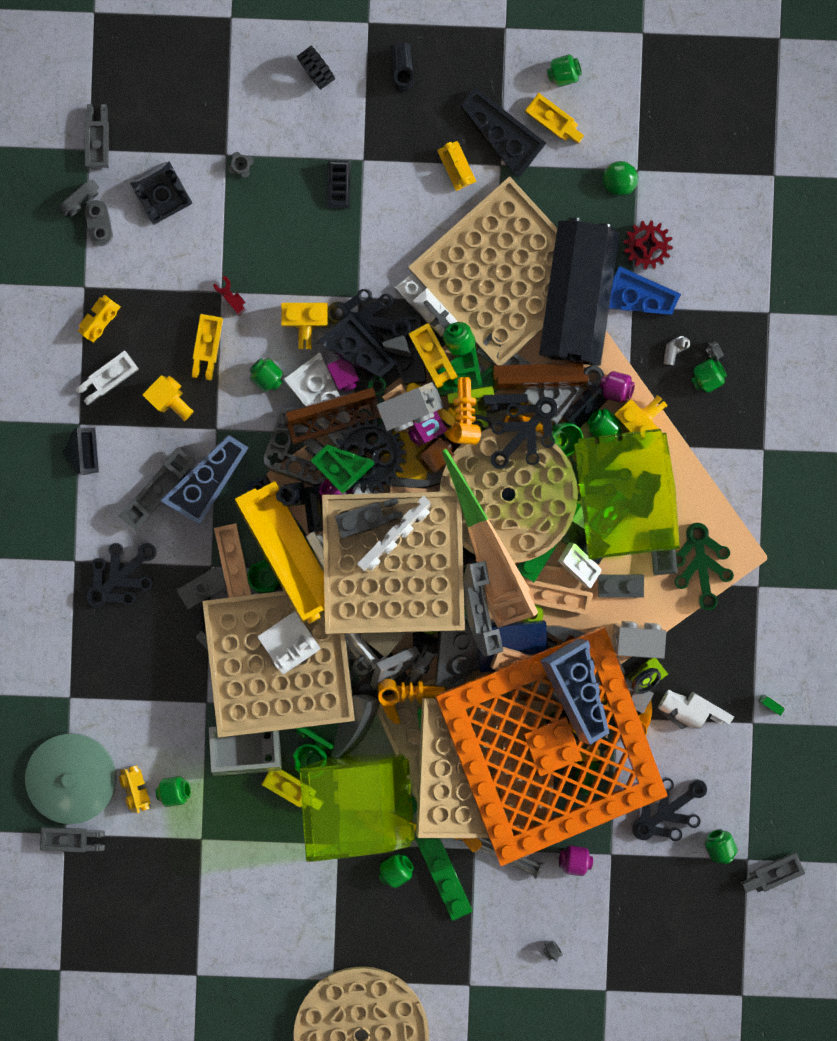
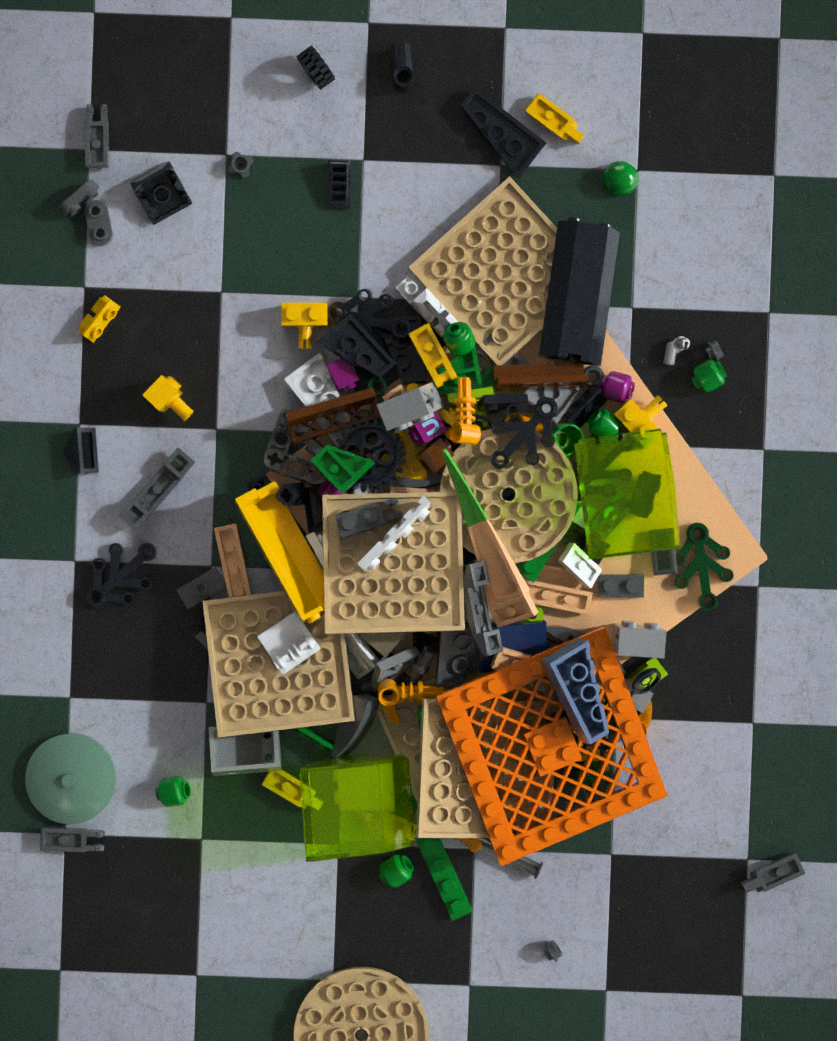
(109, 376): white hinge -> none
(135, 798): yellow hinge -> none
(203, 484): sand blue wedge -> none
(207, 344): yellow hinge -> none
(235, 300): dark red plate -> none
(262, 578): green hair -> none
(266, 374): green head -> none
(307, 755): green hair -> none
(357, 670): dark grey plate -> none
(398, 346): dark grey slope -> none
(456, 165): yellow hinge -> none
(564, 70): green head -> none
(575, 860): magenta head -> none
(641, 294): blue wing -> none
(658, 246): dark red gear -> none
(666, 813): black plant -> none
(691, 711): white plate -> none
(721, 846): green head -> none
(771, 704): green tile -> none

